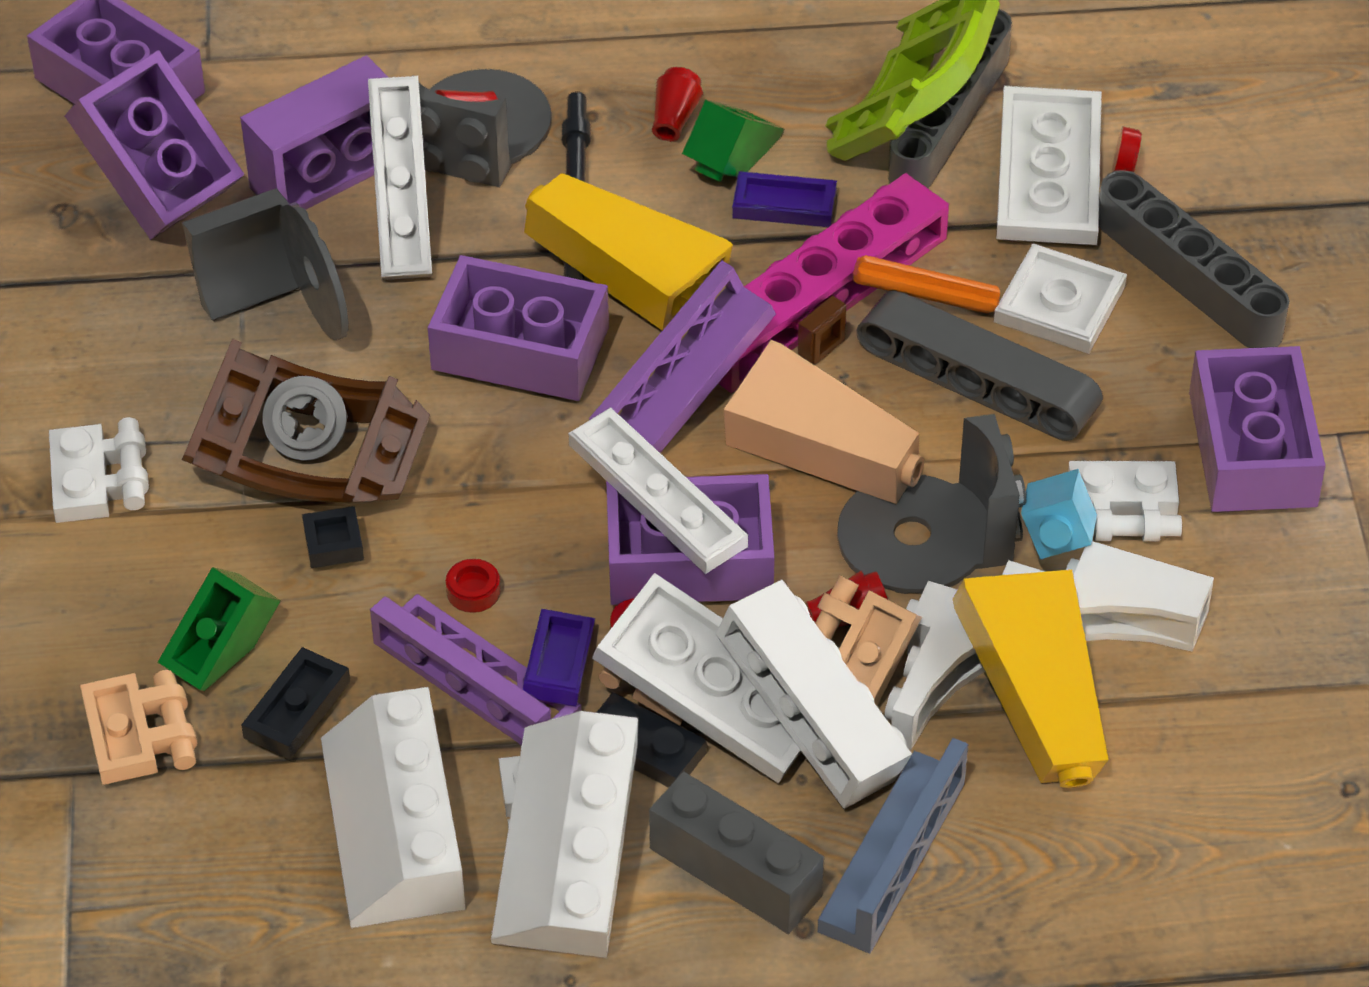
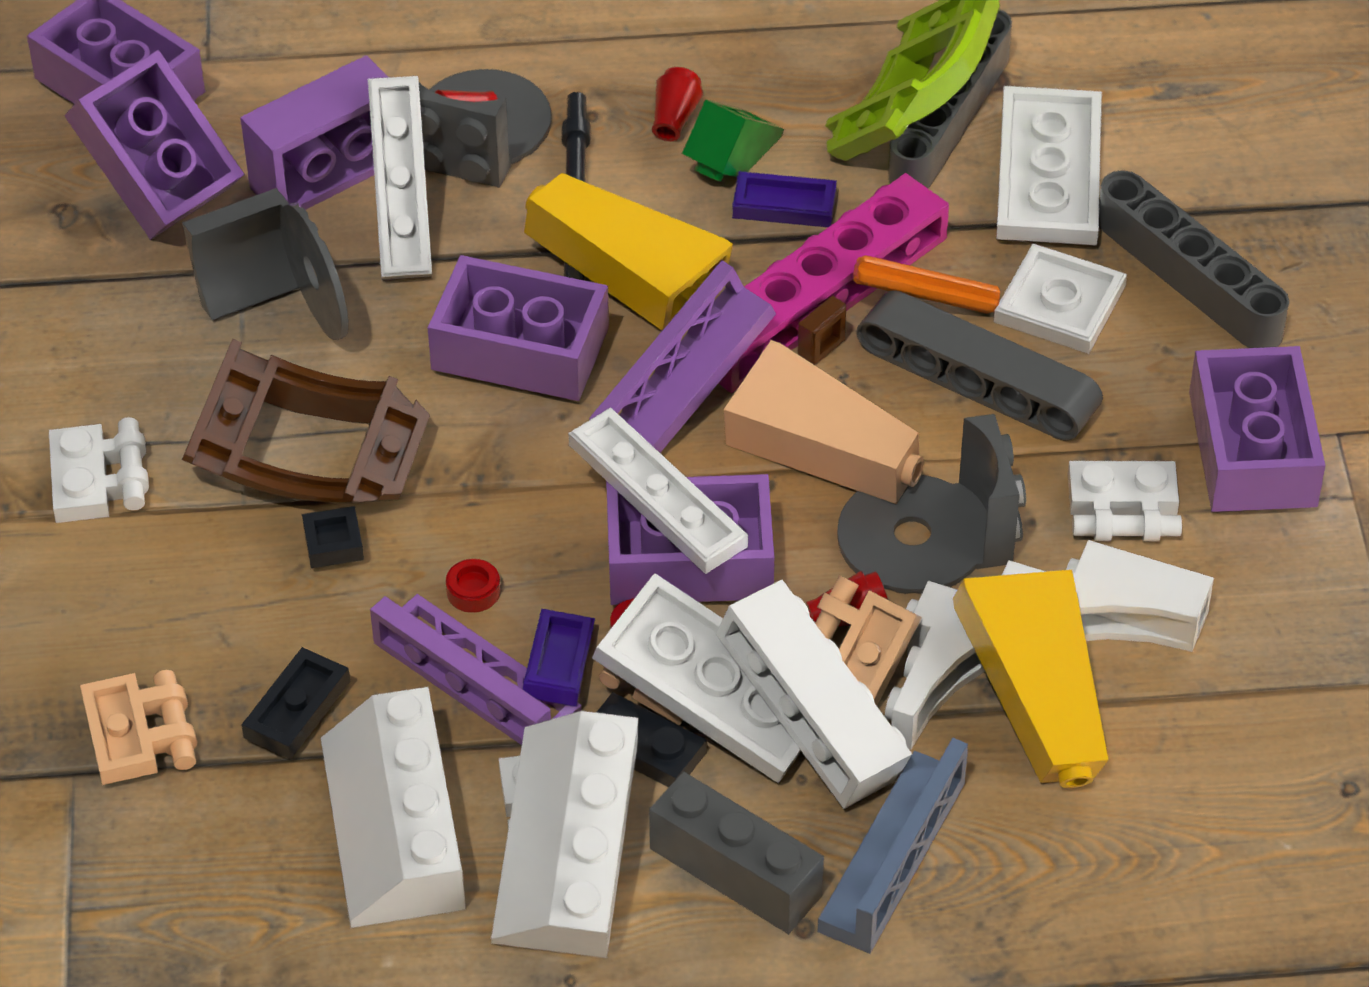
(218, 628): green slope -> none
(281, 426): light grey gear -> none
(1059, 514): medium azure brick -> none
(1127, 149): red tile -> none

